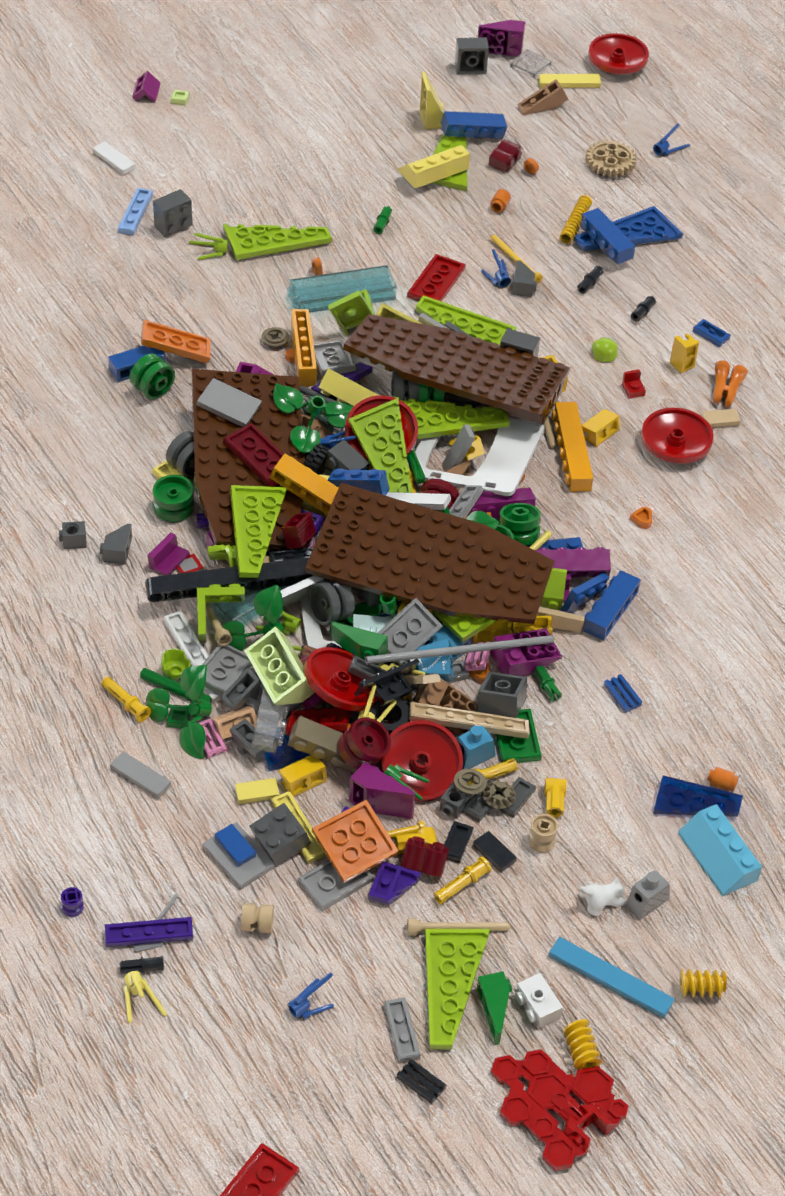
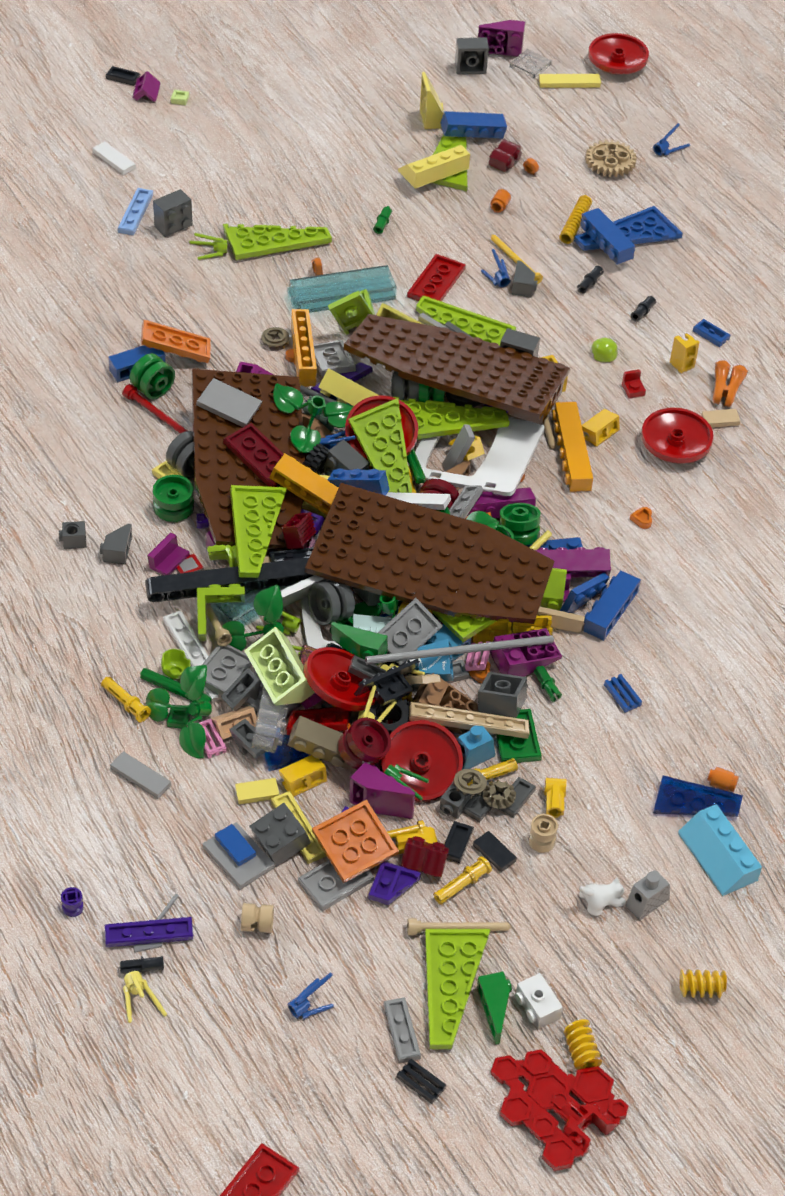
(122, 75): none -> black tile
(131, 393): none -> red piece
(544, 99): medium nougat slope -> none
(611, 977): dark azure tile -> none

